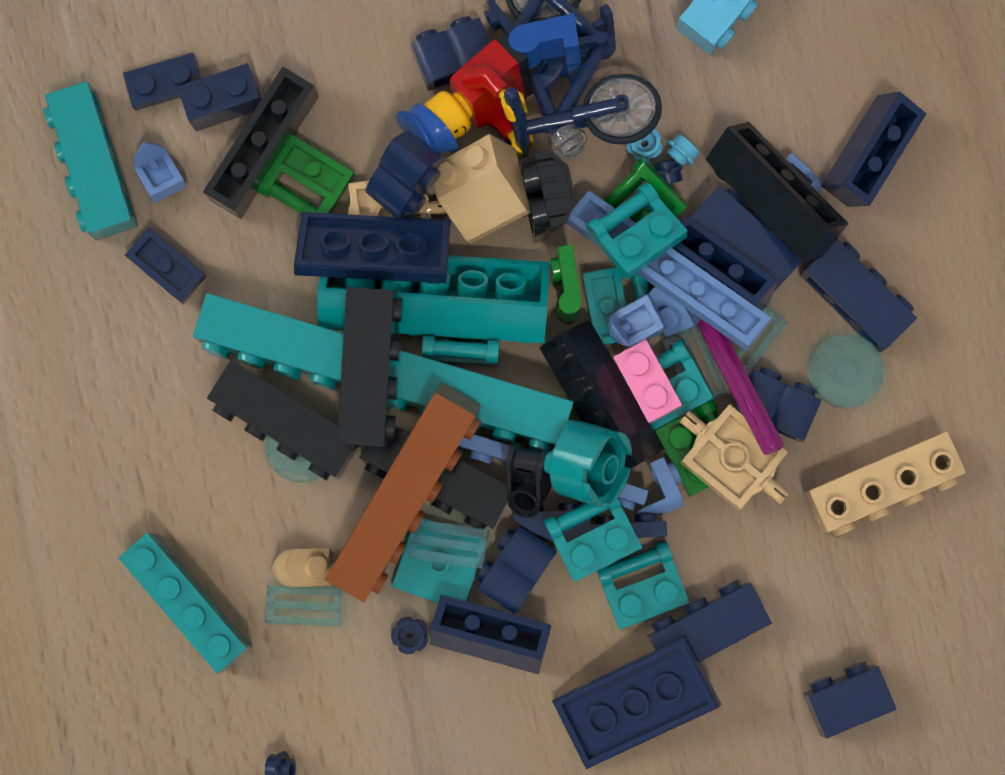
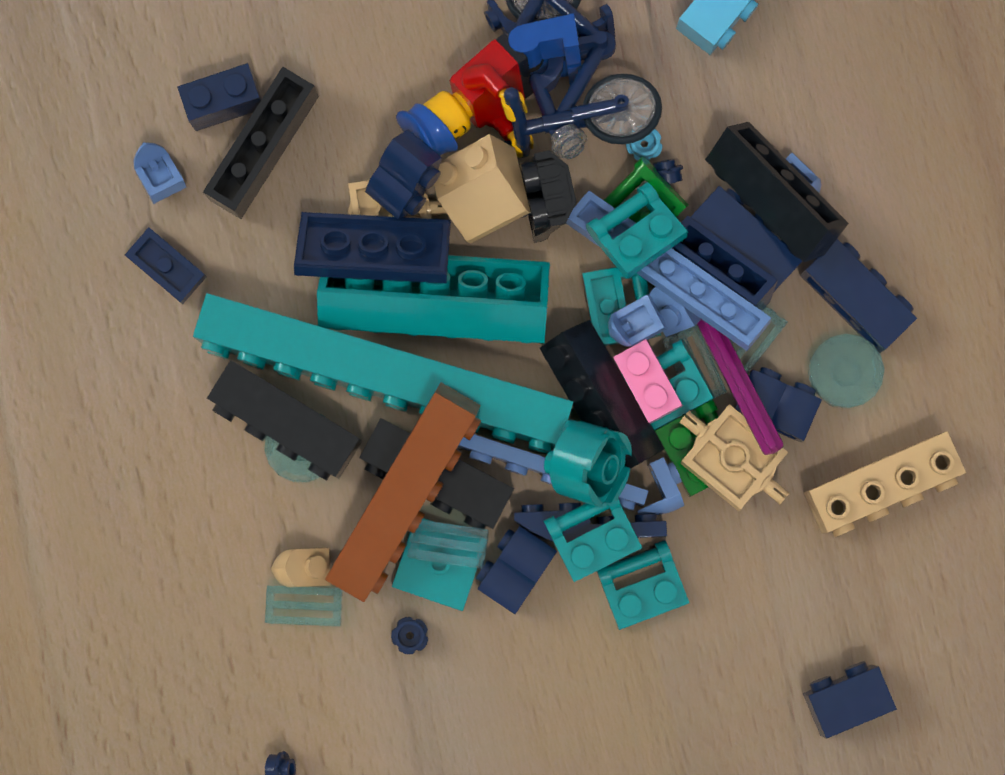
(90, 161): teal brick -> none
(159, 81): dark blue plate -> none
(185, 602): teal brick -> none
(312, 171): green plate -> none
(368, 367): black brick -> none
(447, 51): dark blue brick -> none
(461, 352): teal plate -> none
(489, 634): dark blue brick -> none
(526, 480): black piece -> none
(565, 275): green plate -> none
(636, 702): dark blue tile -> none
(682, 150): medium azure plate -> none
(715, 623): dark blue brick -> none
(873, 149): dark blue brick -> none

